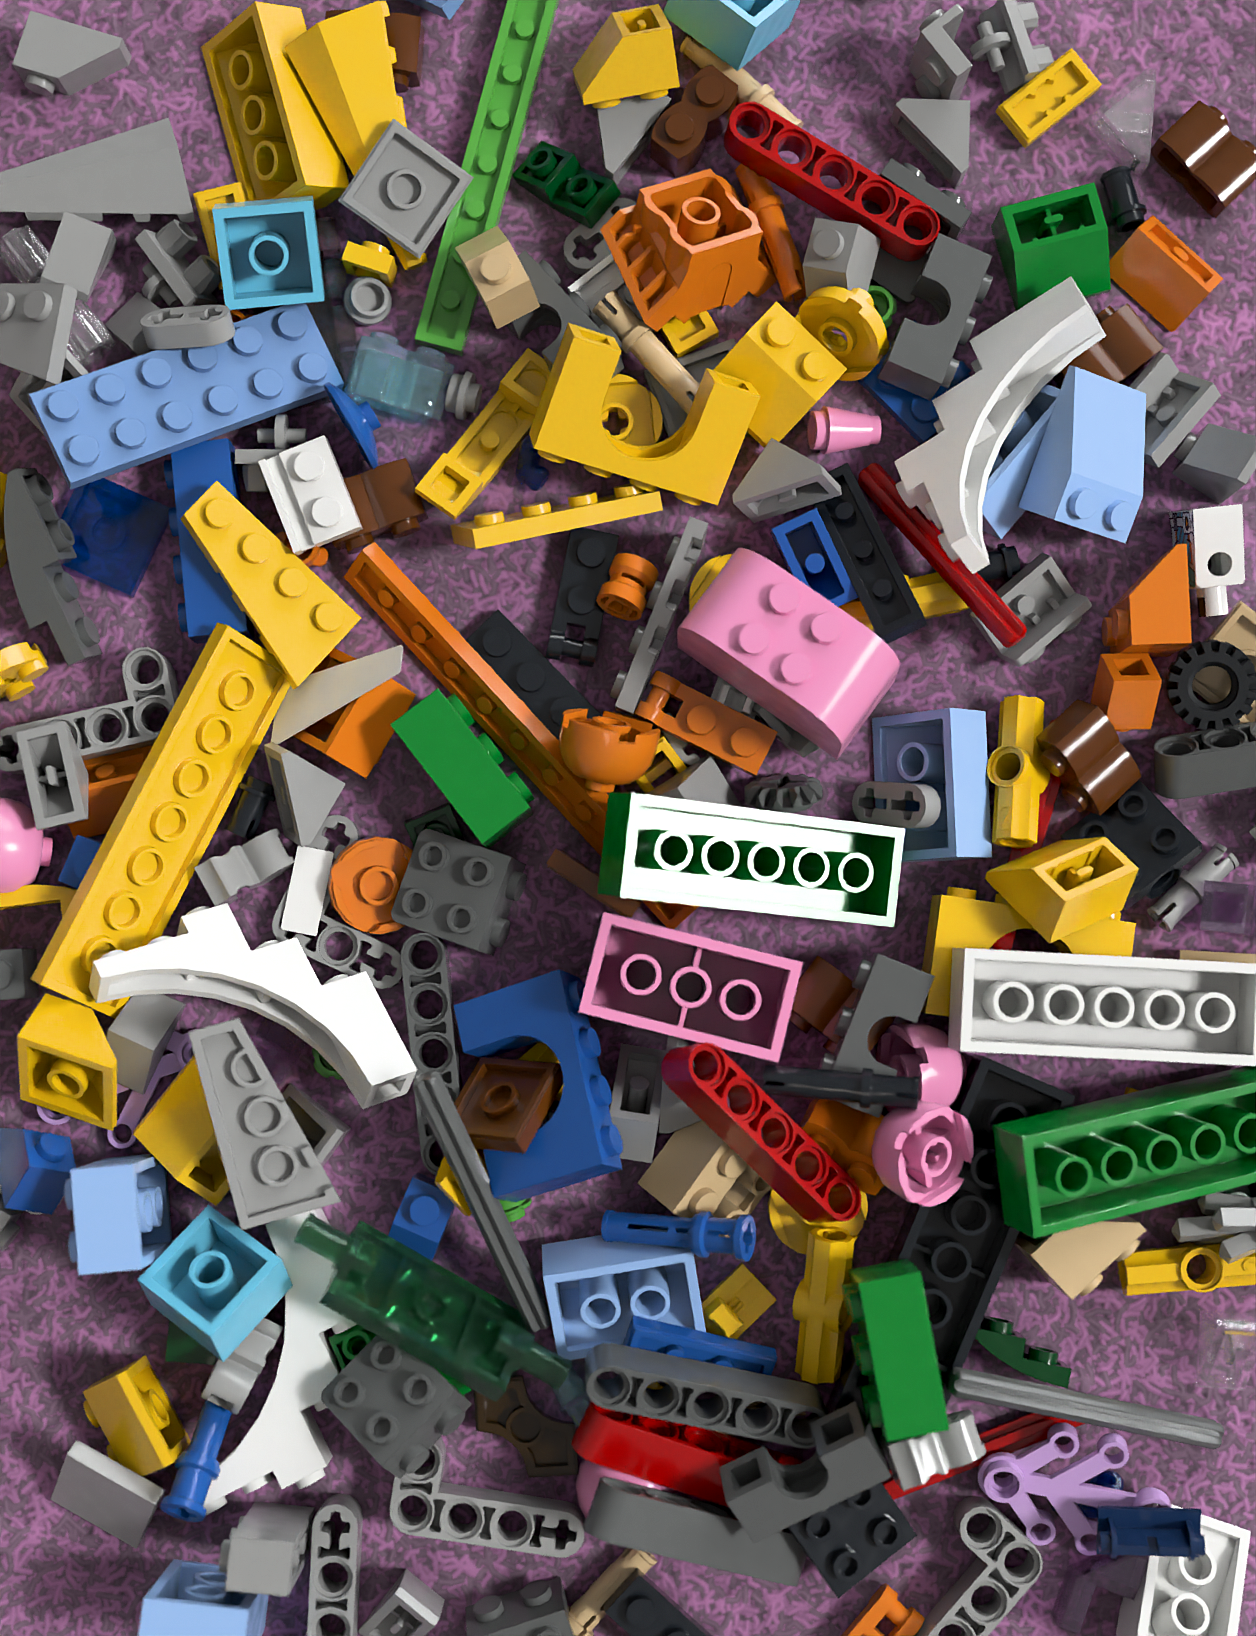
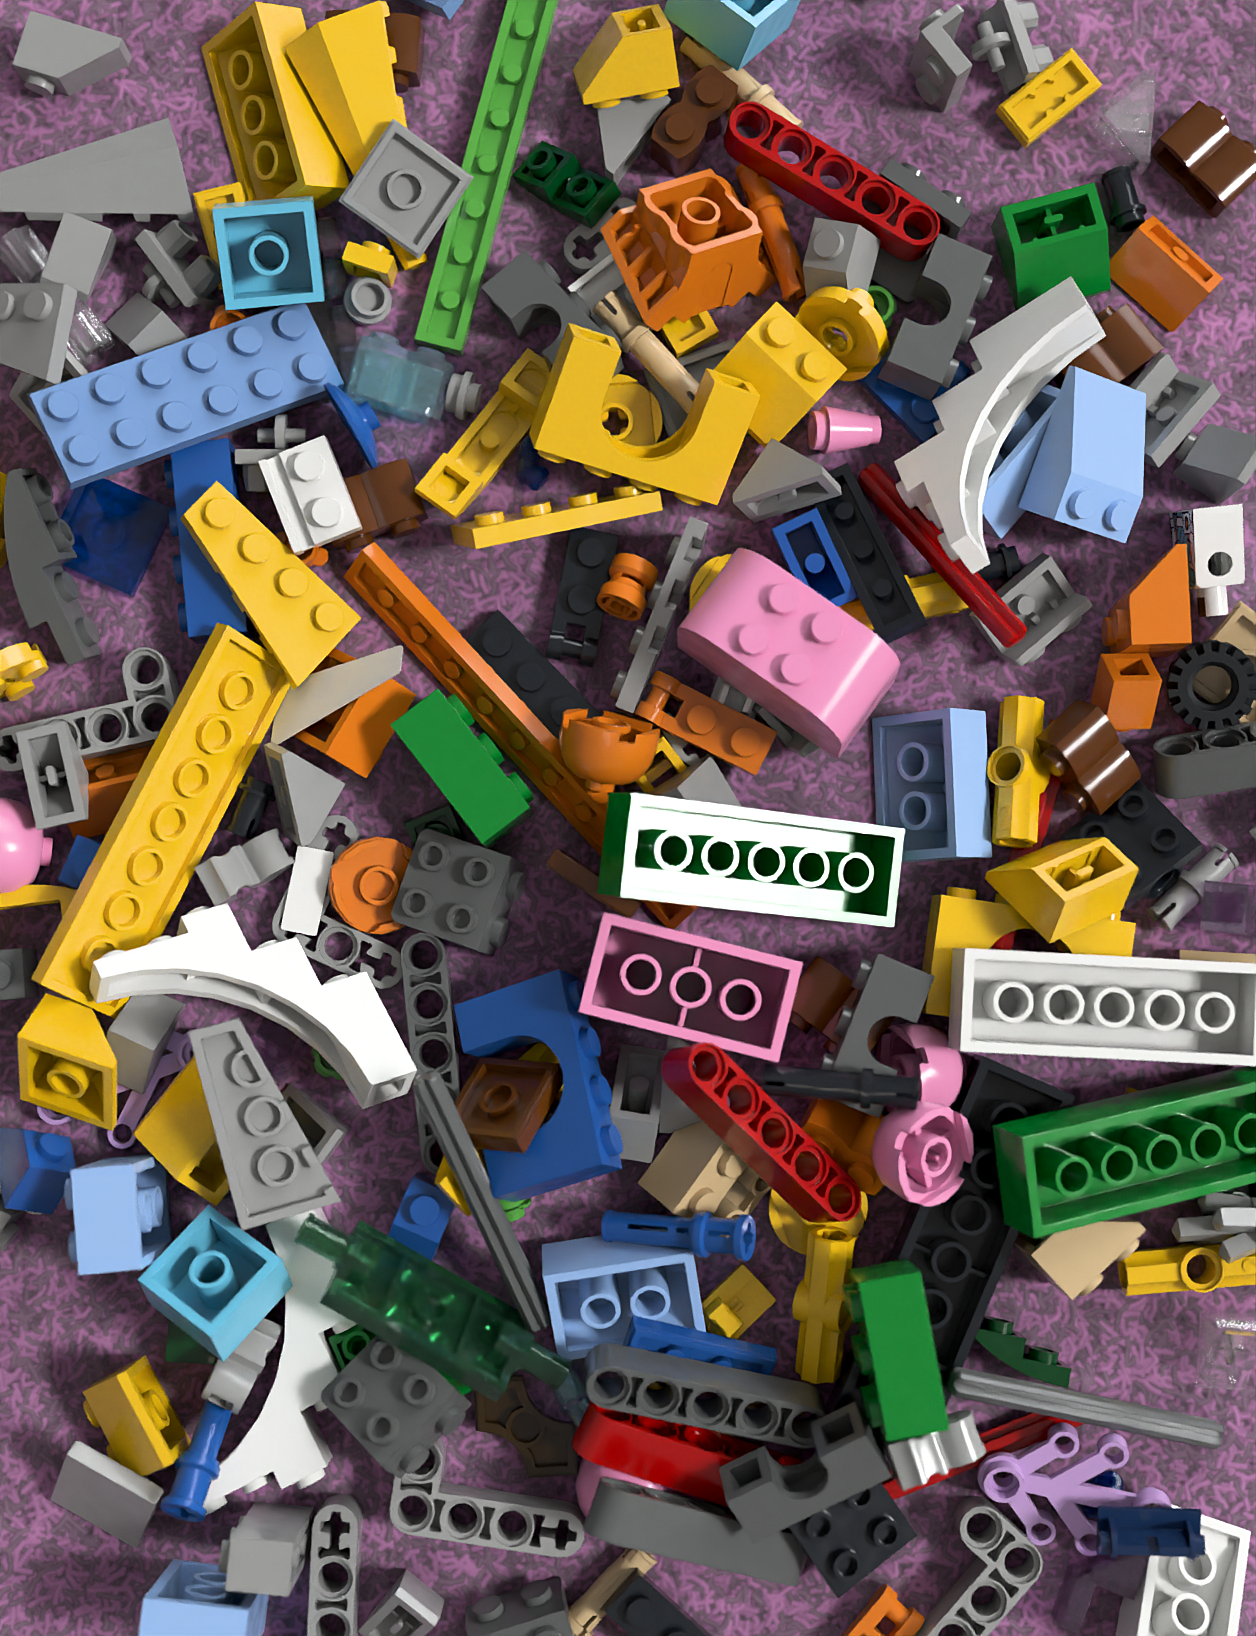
(187, 327): light grey beam -> none
(498, 276): tan slope -> none
(783, 793): dark grey gear -> none
(895, 812): light grey beam -> none
(938, 132): light grey slope -> none

